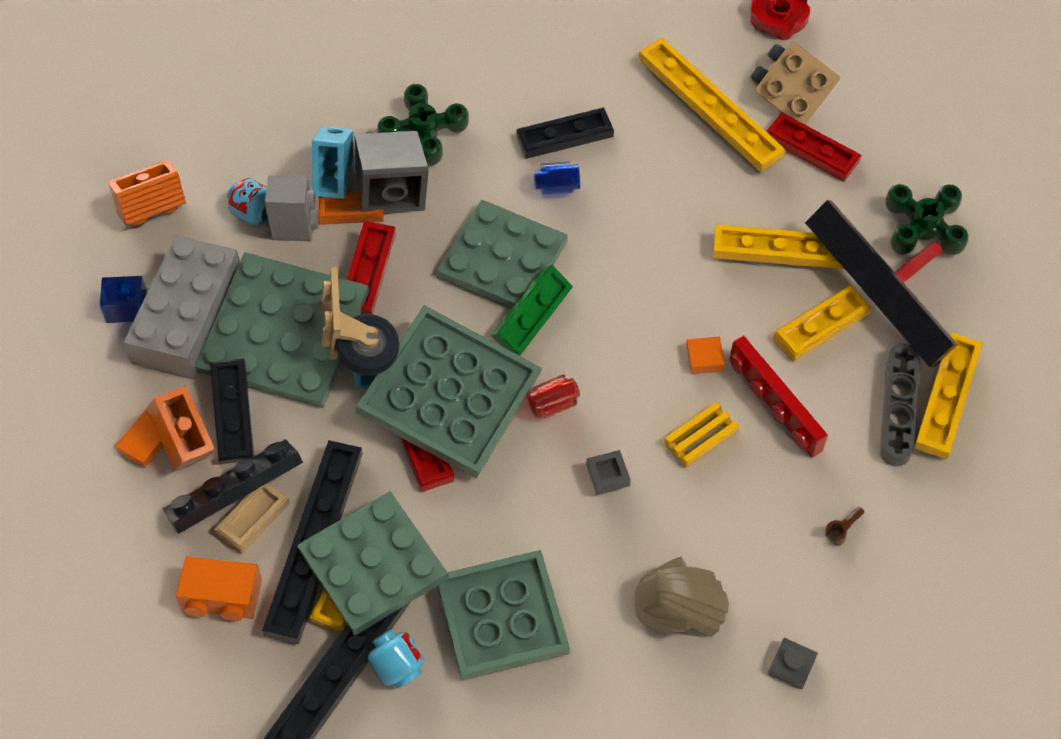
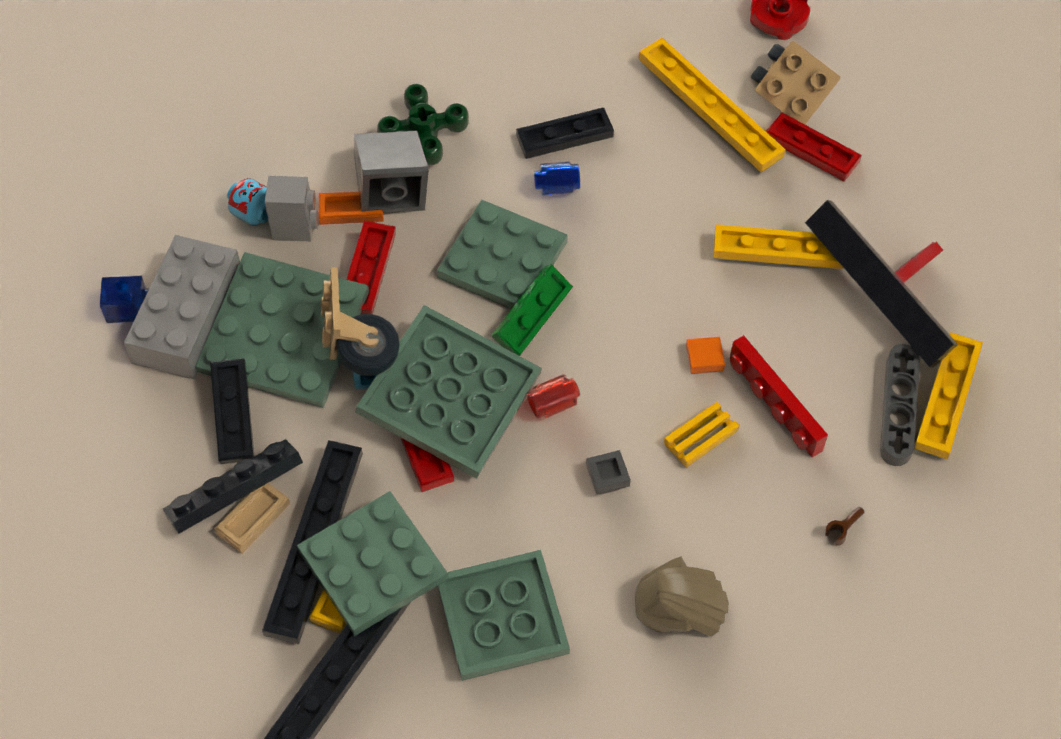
(140, 441): orange tile -> none
(147, 193): orange brick -> none
(180, 428): orange brick -> none
(218, 588): orange brick -> none
(332, 152): medium azure torso -> none
(395, 658): medium azure head -> none
(792, 663): dark grey plate -> none
(822, 323): yellow tile -> none
(926, 219): dark green gear -> none

